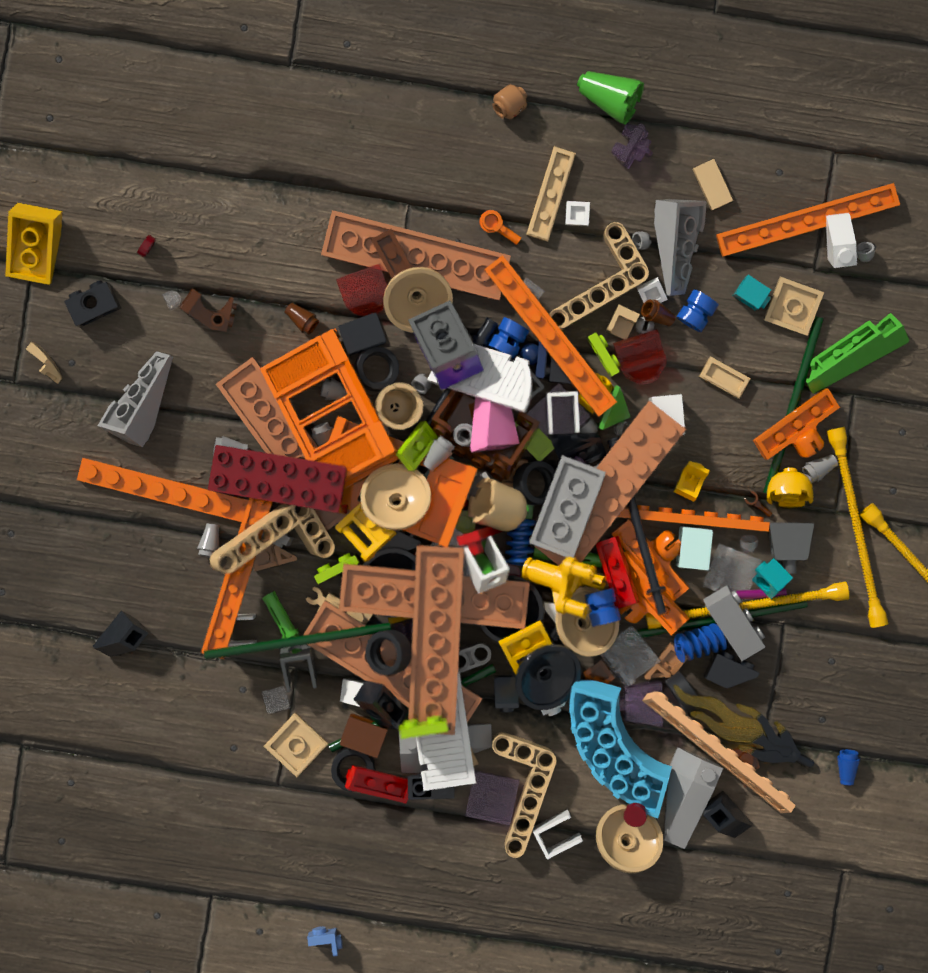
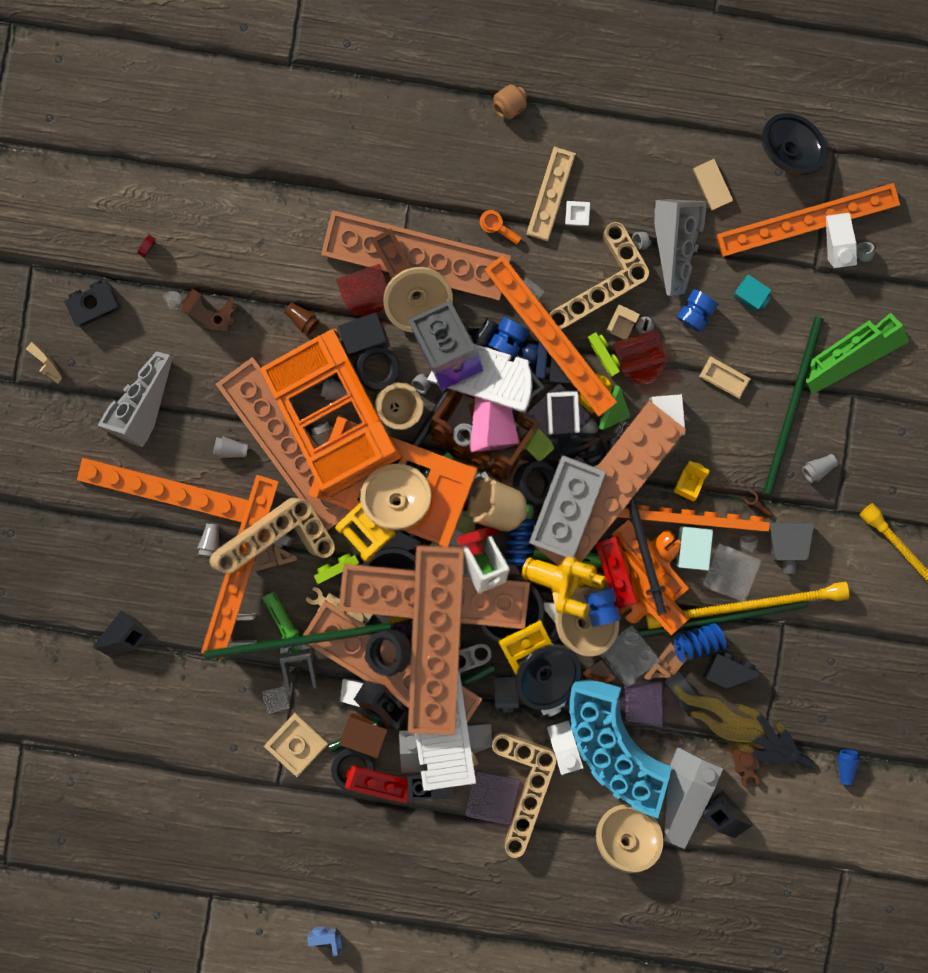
(32, 242): yellow slope -> none
(278, 479): dark red bracket -> none
(413, 728): lime plate -> none
(416, 446): lime plate -> none
(439, 452): light grey cone -> none
(562, 846): white piece -> none
(564, 747): none -> white slope
(612, 94): bright green cone -> none
(635, 814): dark red tile -> none
(636, 147): clear purple hips -> none
(652, 290): white plate -> none
(656, 312): reddish brown cone -> none
(726, 757): light nougat plate -> none
(735, 622): light grey brick -> none
(757, 594): magenta piece -> none
(771, 578): teal brick -> none
(790, 489): yellow cylinder -> none
(793, 306): tan plate -> none
(794, 144): none -> black dish
(798, 428): orange plate -> none
(876, 613): yellow hose -> none

